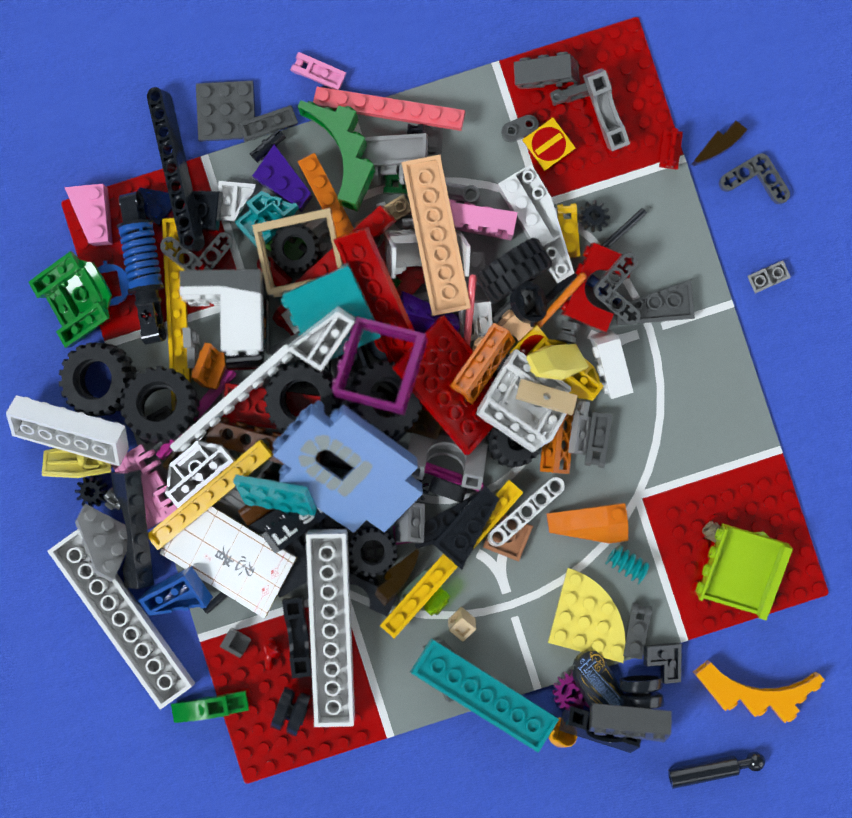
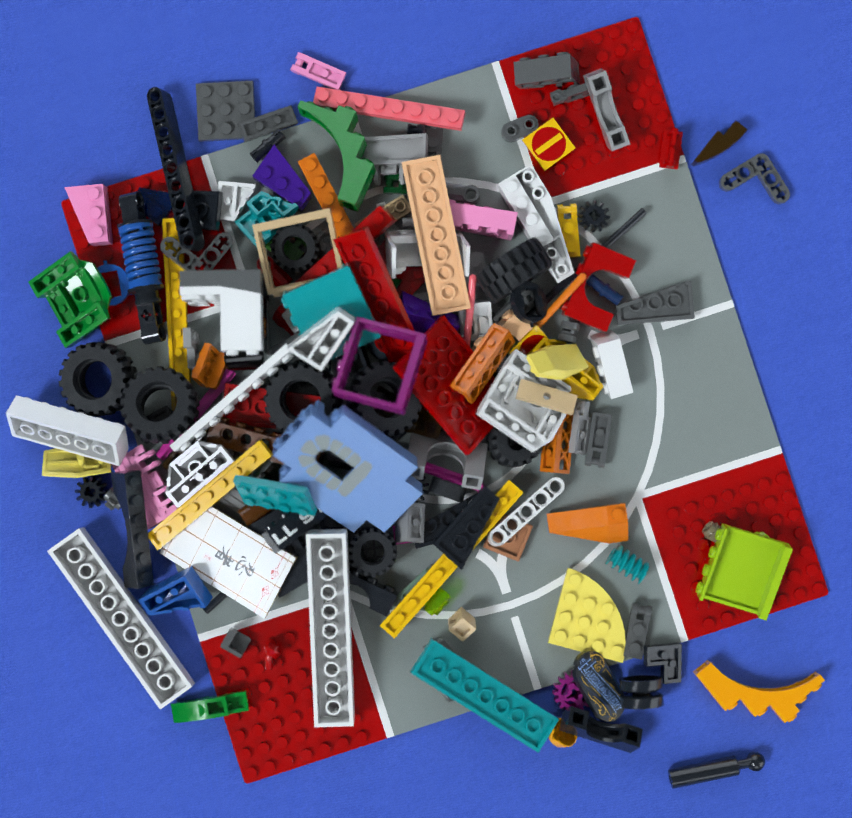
(103, 541): light grey plate -> none
(290, 711): black wheel -> none
(298, 636): black arch -> none
(396, 578): dark brown slope -> none
(612, 293): dark grey beam -> none
(630, 722): dark grey wedge -> none
(769, 276): light grey slope -> none

